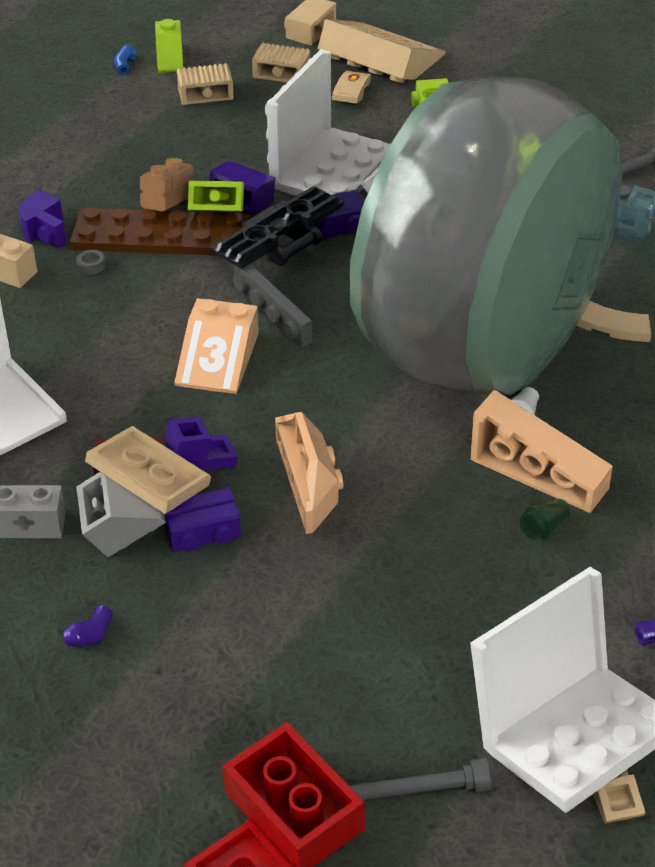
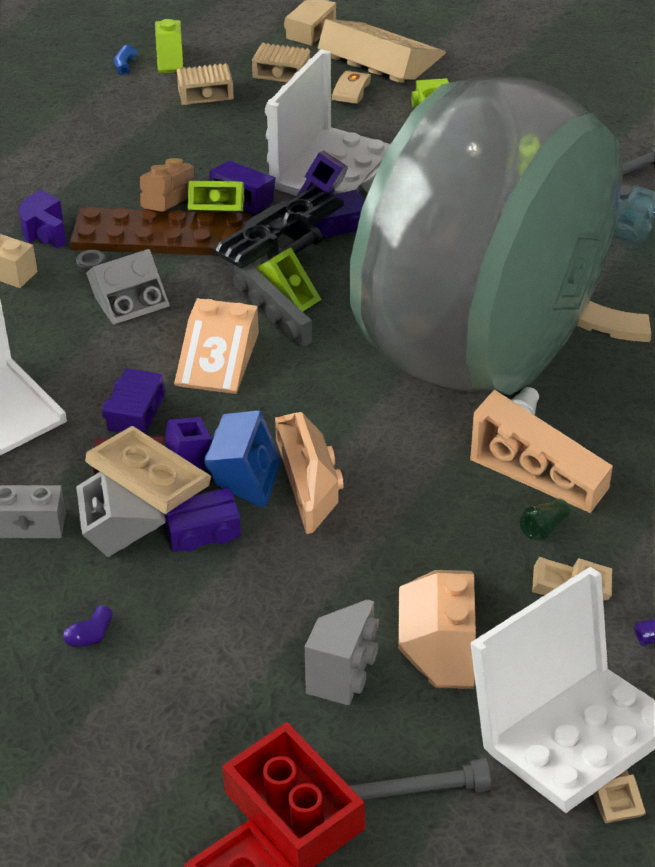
(128, 287): none -> light grey slope
(134, 400): none -> dark purple brick
(244, 457): none -> blue slope
(290, 278): none -> lime slope
(324, 173): none -> dark purple brick
(339, 652): none -> light grey slope
(439, 627): none -> light nougat wedge
(551, 574): none -> tan slope

